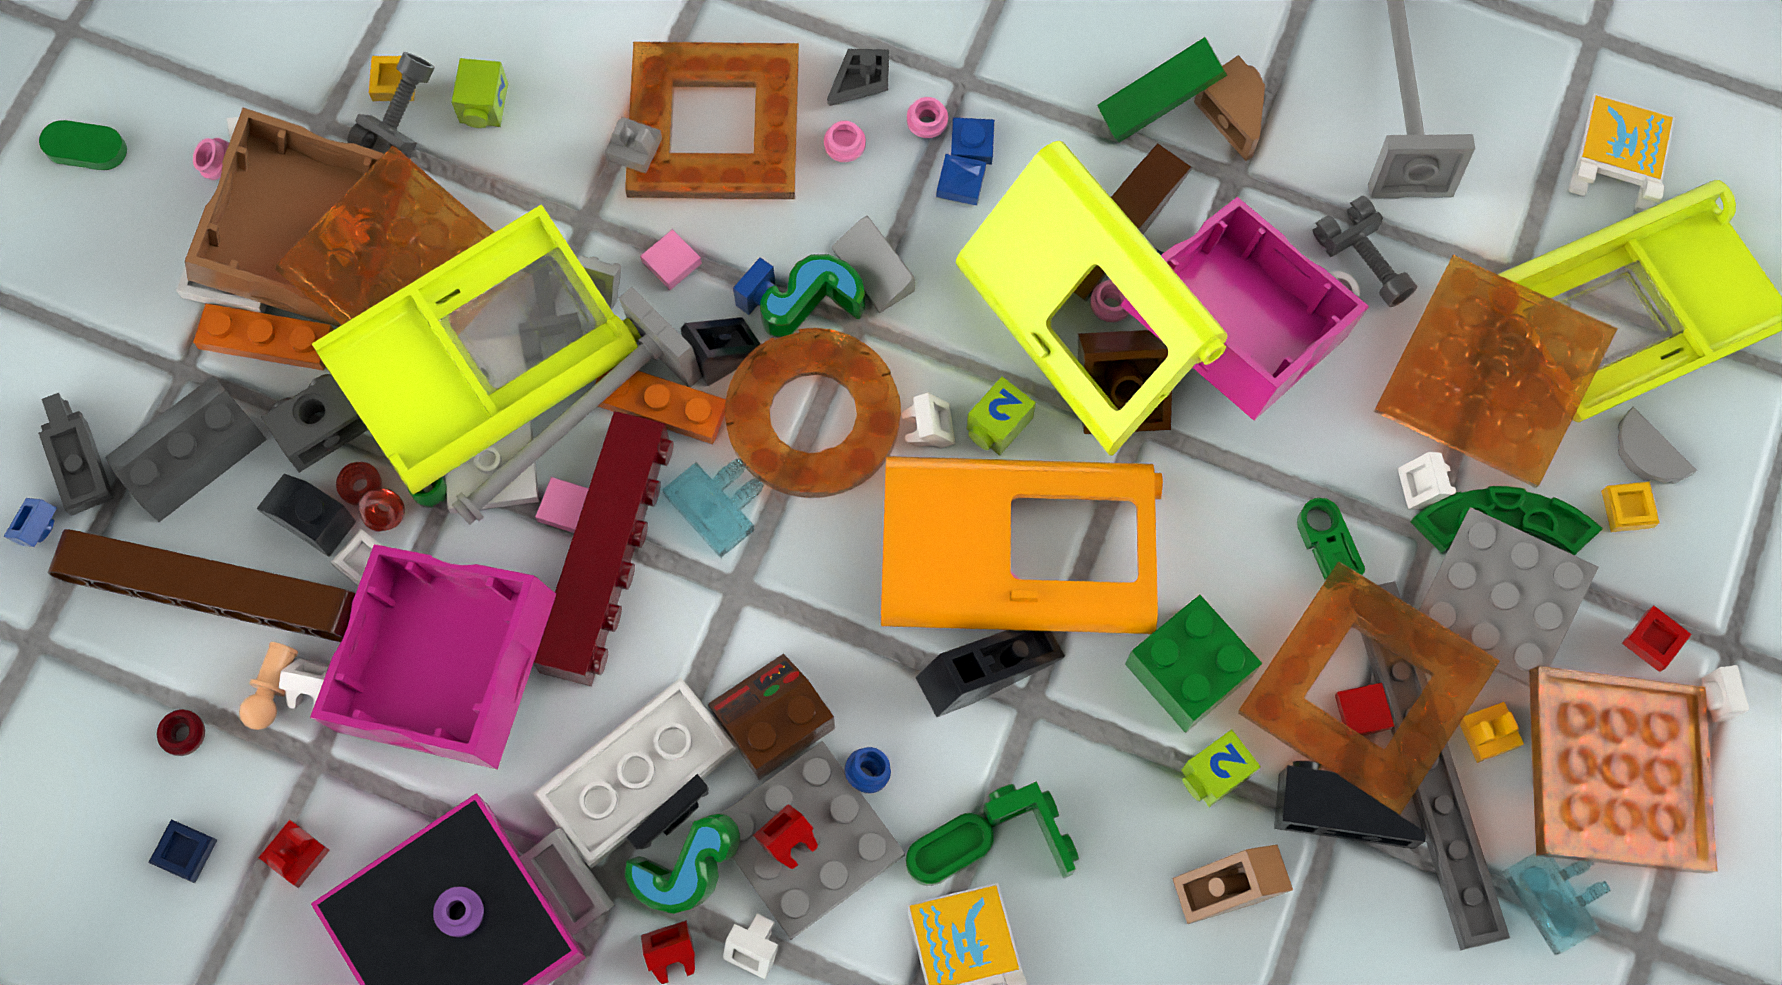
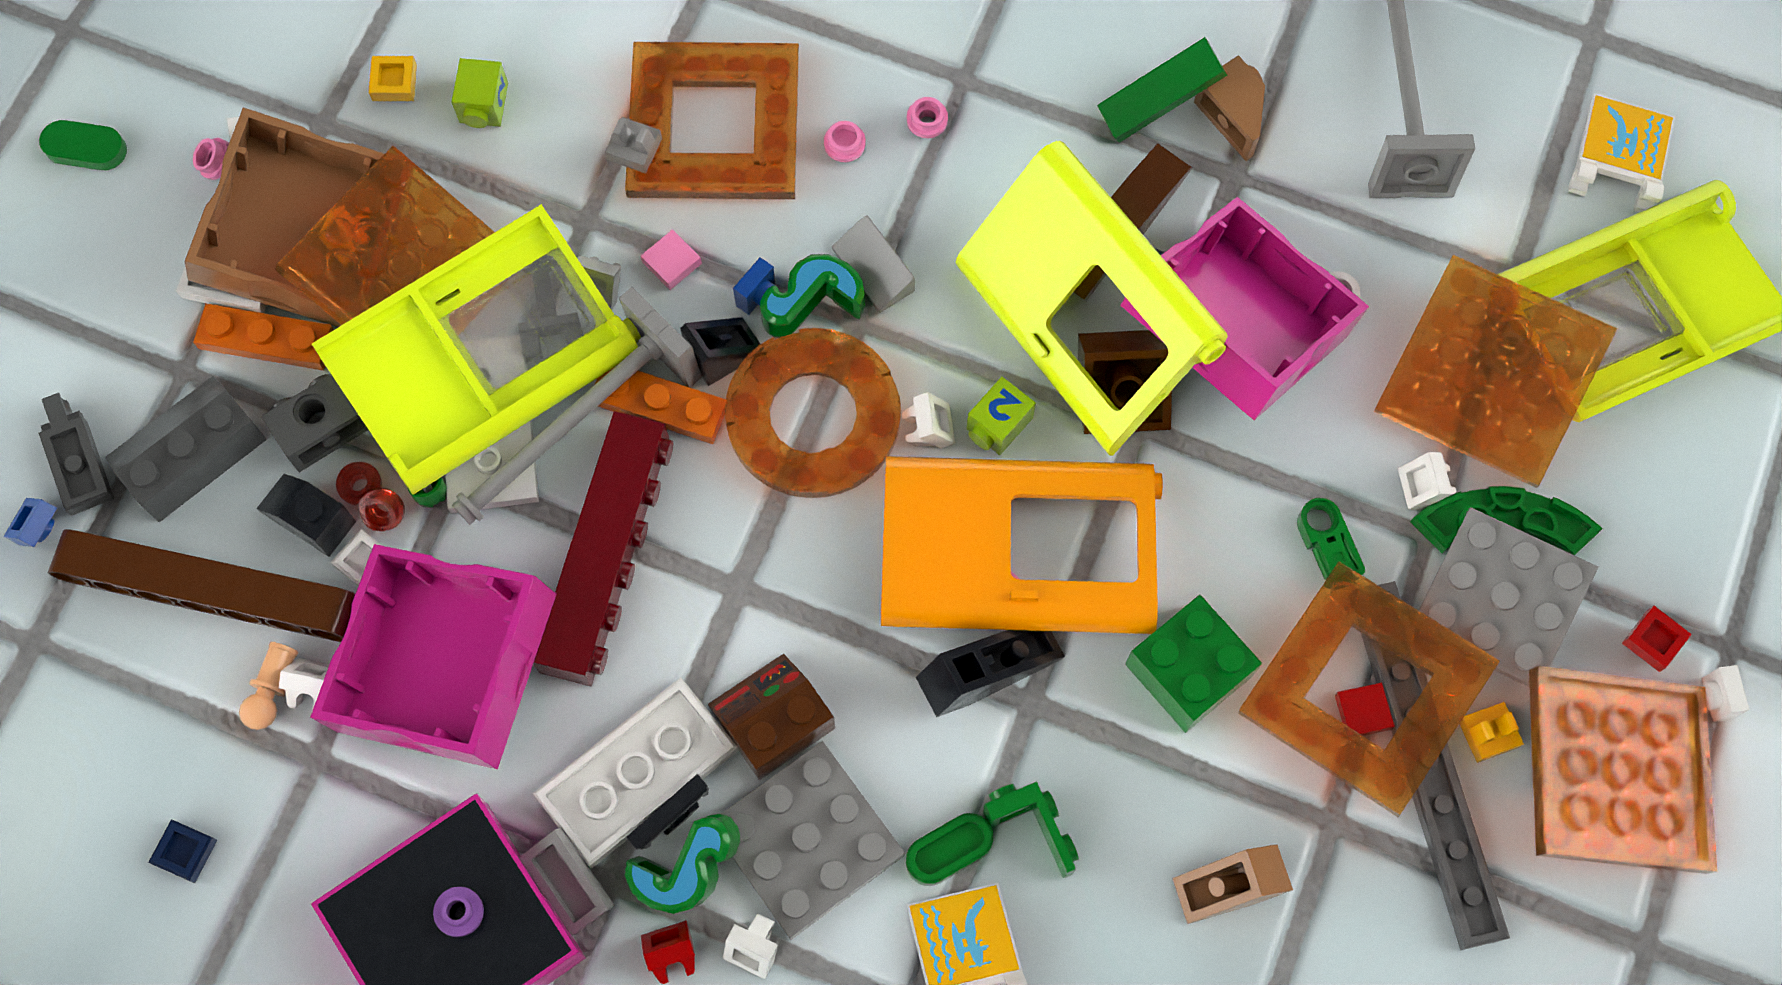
(172, 723): dark red plate -> none
(294, 853): red tile -> none
(366, 130): dark grey bar -> none
(561, 504): bright pink tile -> none
(710, 509): clear light blue hinge -> none
(783, 833): red tile -> none
(860, 75): dark grey piece -> none
(875, 762): blue plate -> none
(961, 179): blue tile -> none
(973, 139): blue plate -> none
(1102, 292): bright pink plate -> none
(1219, 769): lime brick -> none
(1333, 807): black slope -> none
(1363, 214): dark grey bar -> none
(1553, 901): clear light blue hinge -> none
(1630, 506): yellow tile -> none
(1649, 452): light grey tile -> none

